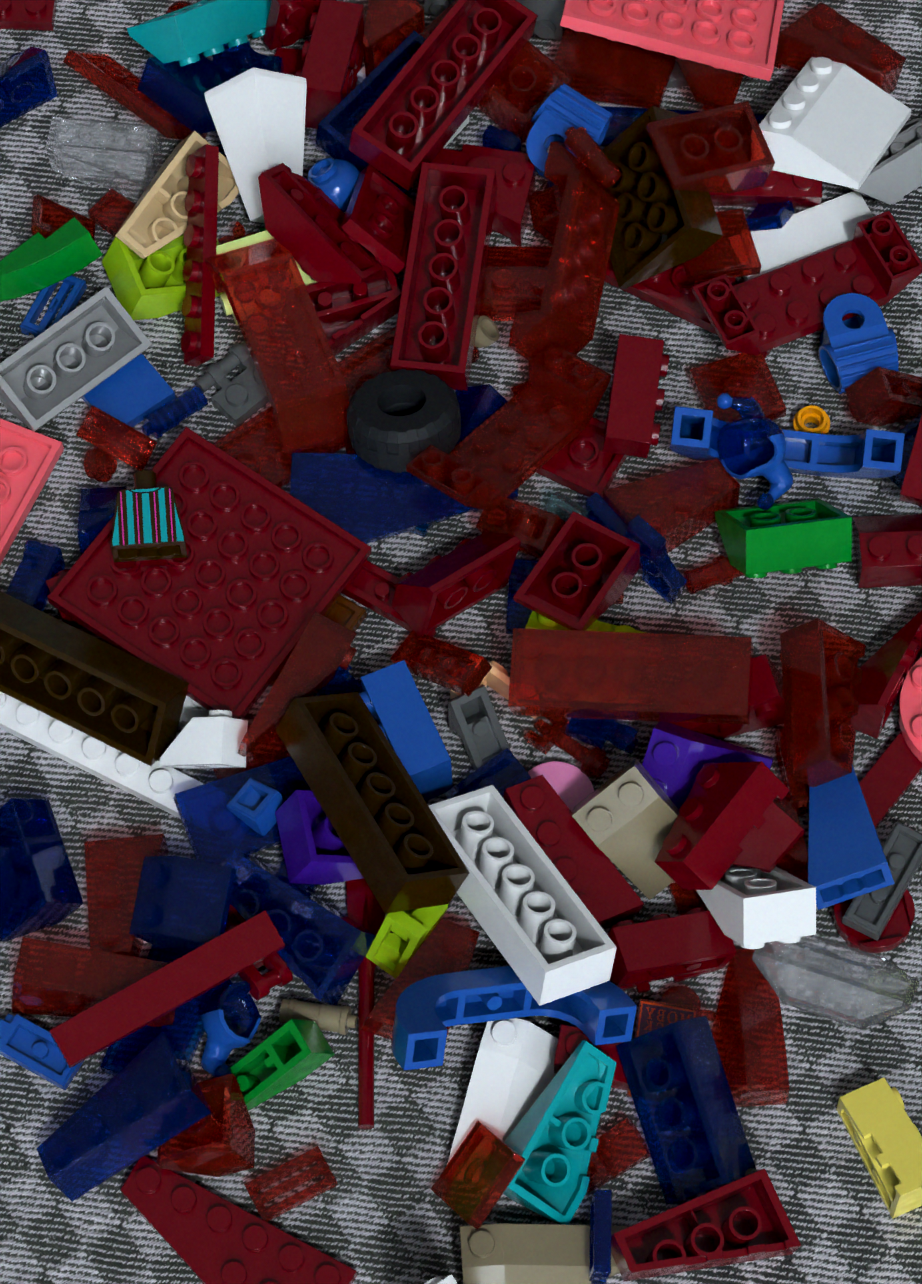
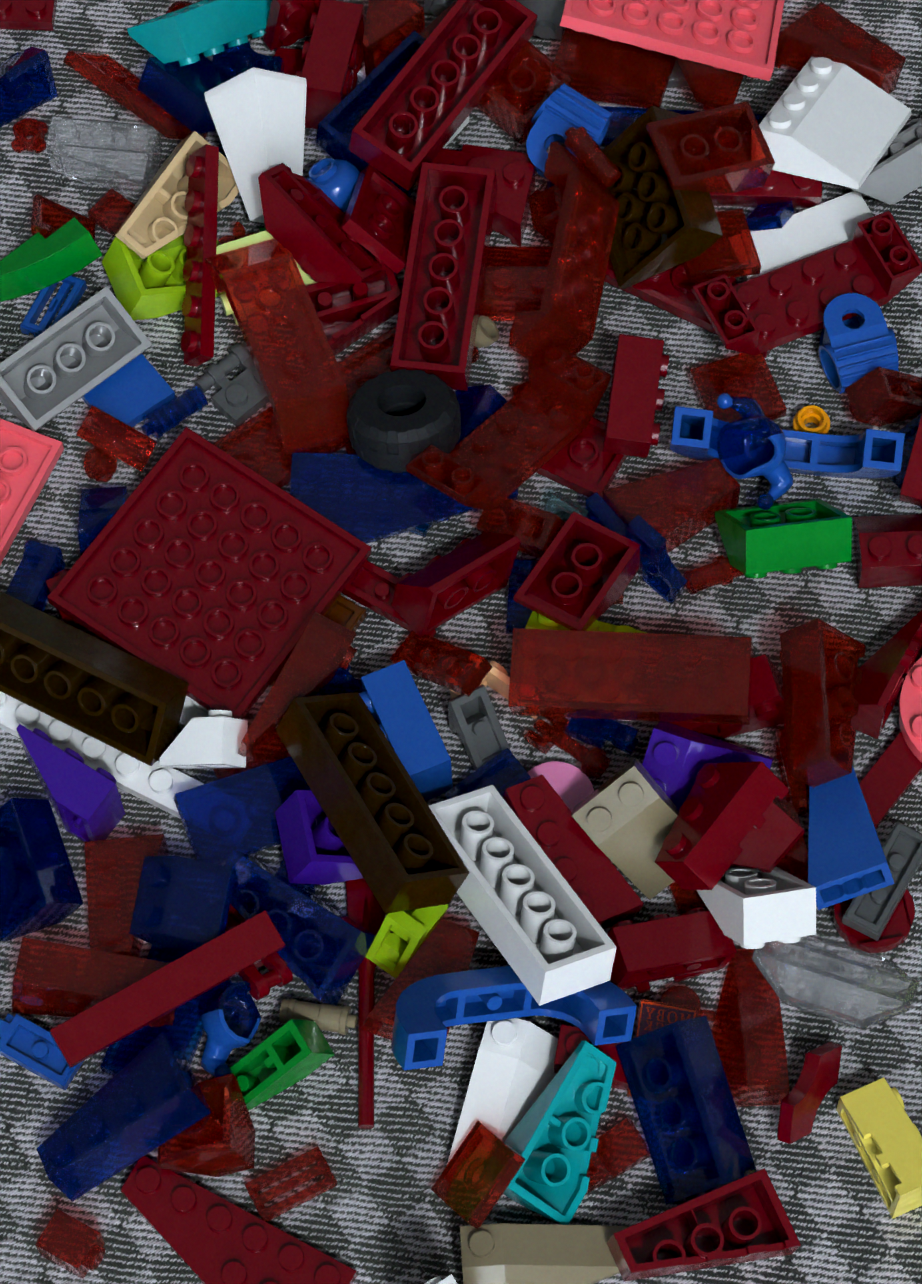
(26, 128): none -> clear red plate
(71, 1244): none -> clear red brick
(81, 796): none -> dark purple slope
(147, 522): dark brown torso -> none
(256, 805): blue slope -> none
(501, 139): clear blue plate -> none
(600, 1237): clear blue tile -> none
(801, 1104): none -> dark red tile

